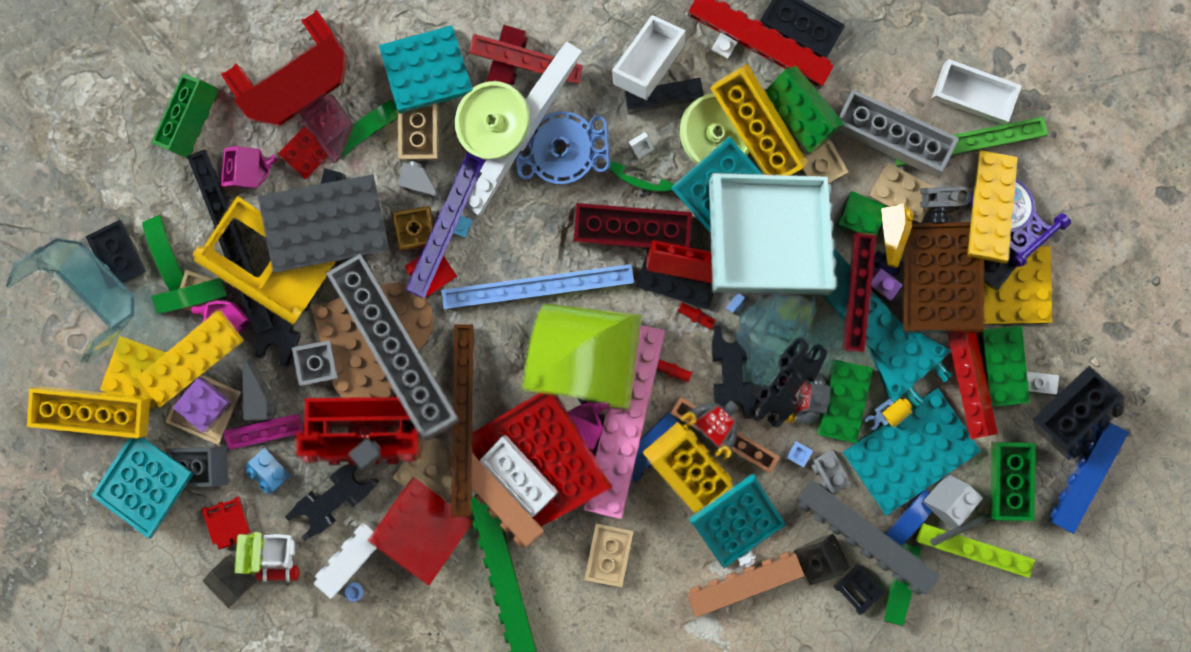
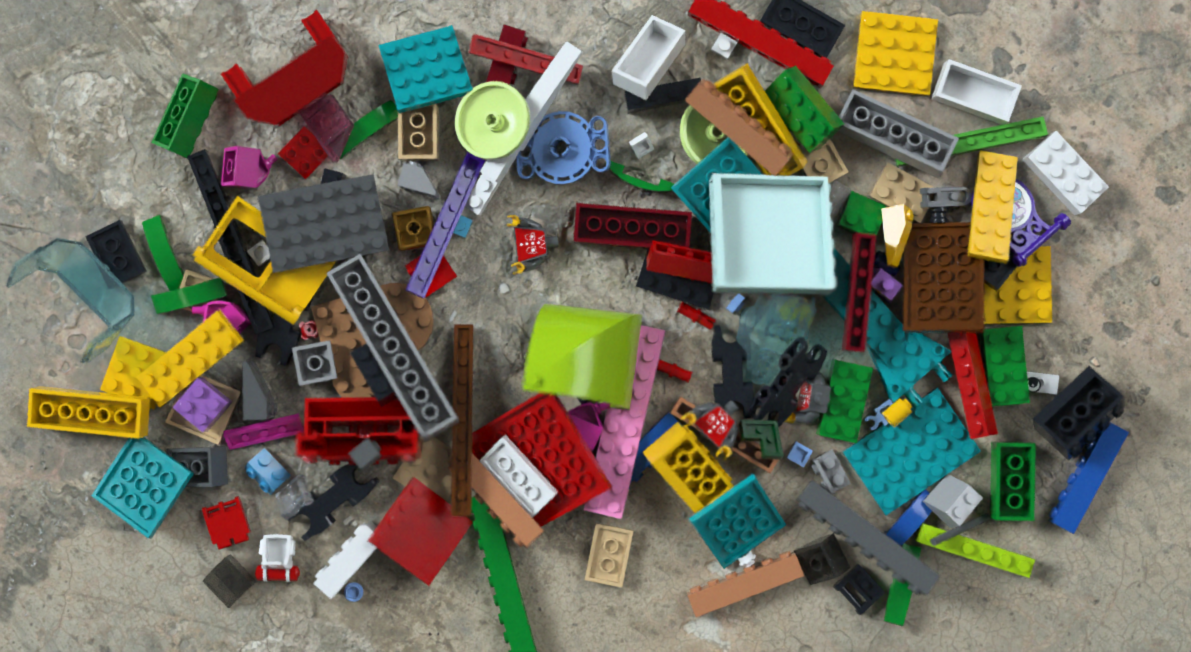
(248, 553): lime bracket -> none
(260, 253): none -> white plate
(288, 500): none -> clear plate
(313, 329): none -> red plate
(374, 375): none -> black brick
(530, 243): none -> torso
(537, 286): light blue plate -> none
(739, 126): none -> nougat brick
(765, 432): none -> dark green plate
(895, 53): none -> yellow plate
(1034, 384): none -> black sticker
(1065, 173): none -> white piece

